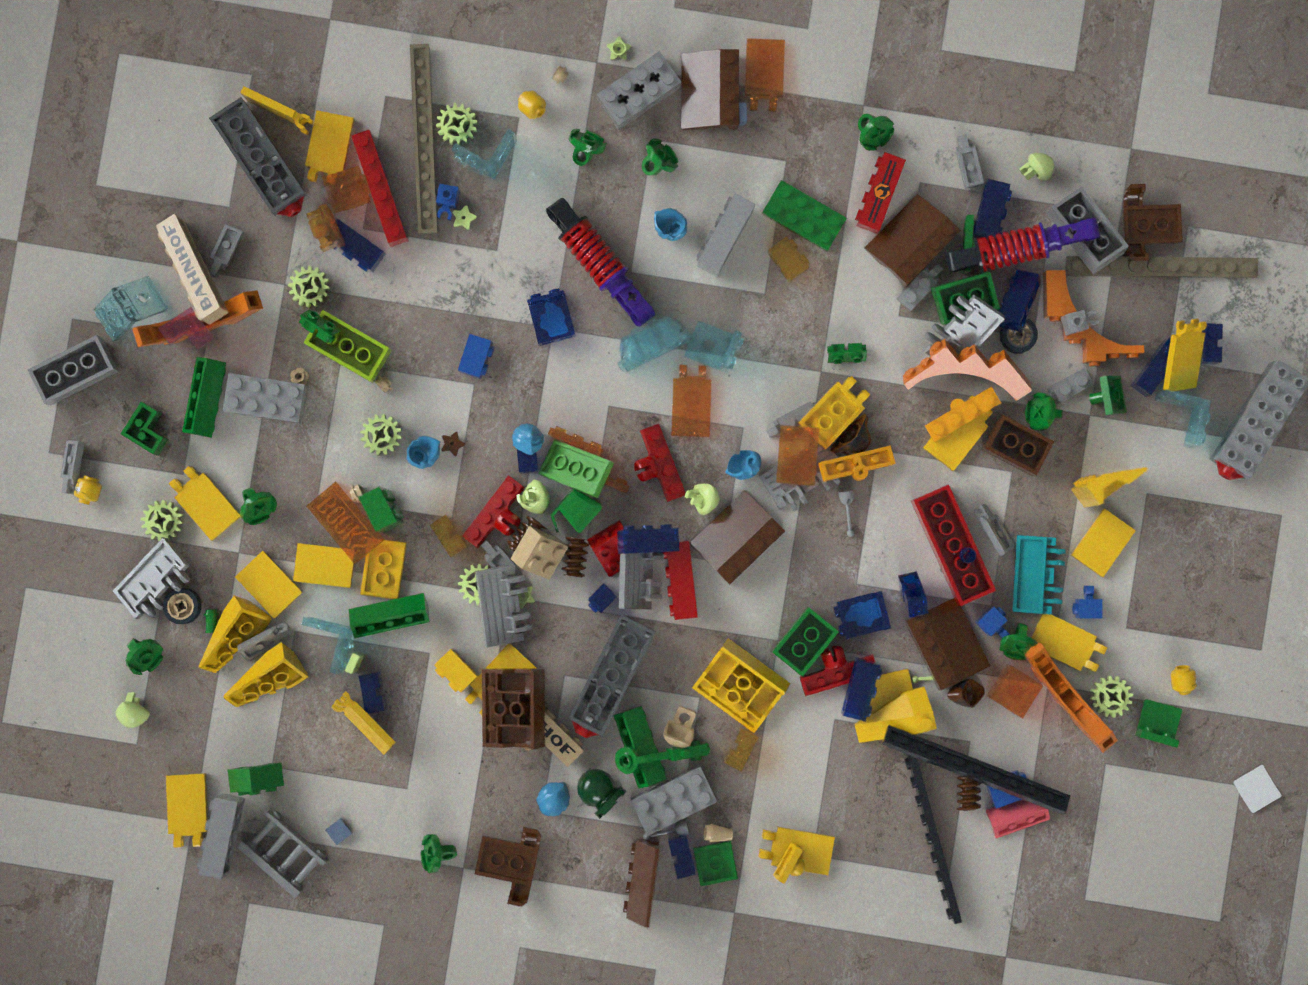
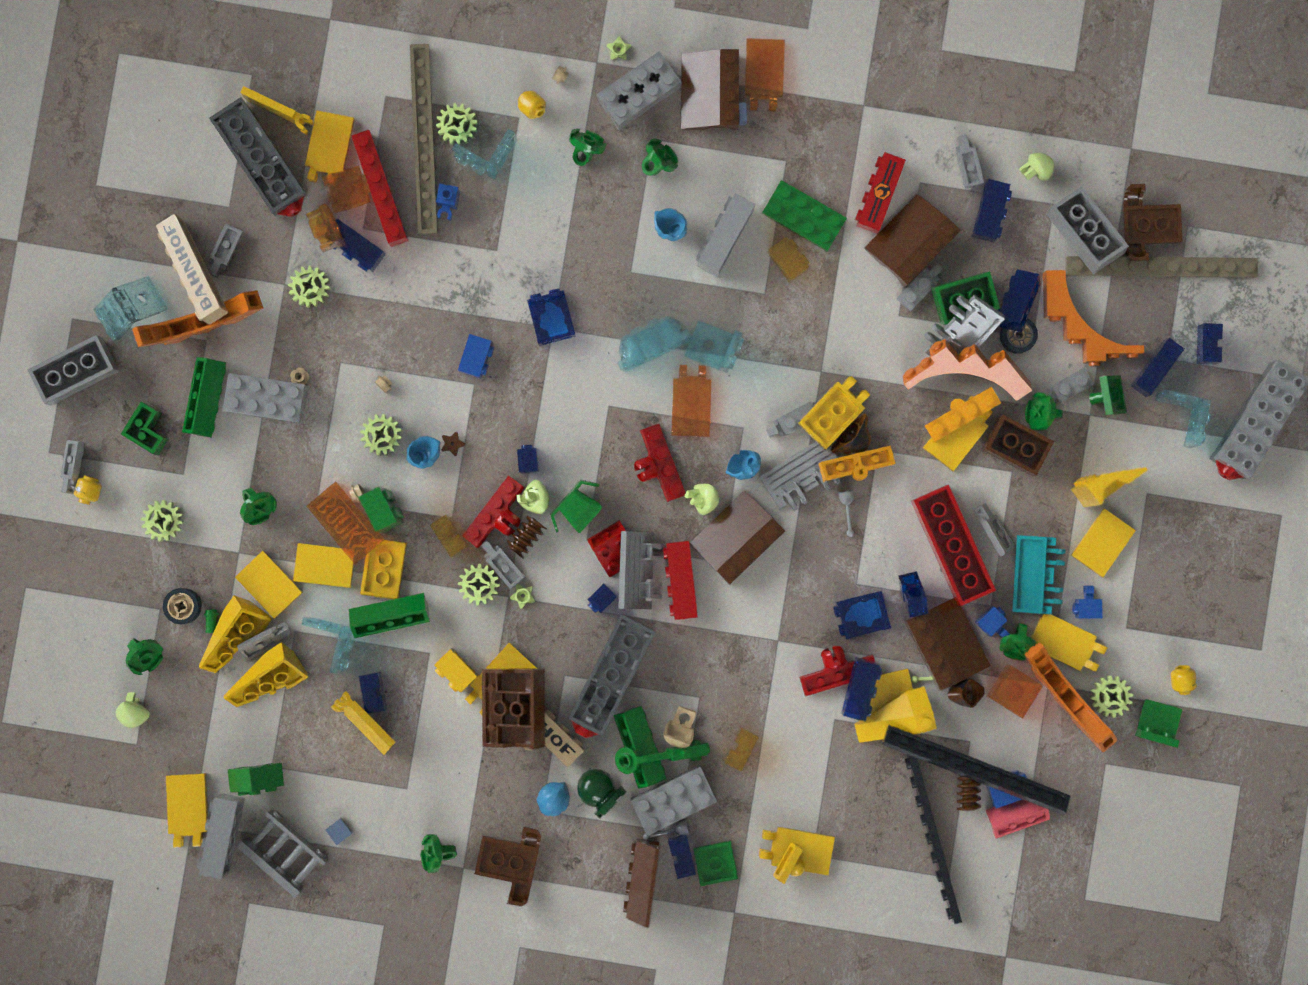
(148, 579): light grey hinge -> none
(189, 325): clear pink plate -> none
(205, 503): yellow tile -> none
(326, 330): green hinge -> none
(354, 662): yellowish green tile -> none
(364, 357): lime brick -> none
(463, 222): yellowish green plate -> none
(498, 603): light grey hinge -> none
(527, 438): dark azure hair -> none
(539, 552): tan brick -> none
(575, 557): reddish brown piece -> none
(576, 468): bright green tile -> none
(593, 448): clear orange bracket -> none
(597, 261): piece -> none
(648, 539): clear blue brick -> none
(717, 833): tan cone -> none
(741, 685): yellow piece -> none
(797, 455): clear orange plate -> none
(805, 641): green brick -> none
(837, 354): green hinge -> none
(875, 132): green tile -> none
(968, 236): green tile -> none
(969, 557): clear blue hinge -> none
(1015, 245): piece -> none
(1078, 322): light grey brick -> none
(1185, 355): yellow tile -> none
(1257, 789): white sticker -> none

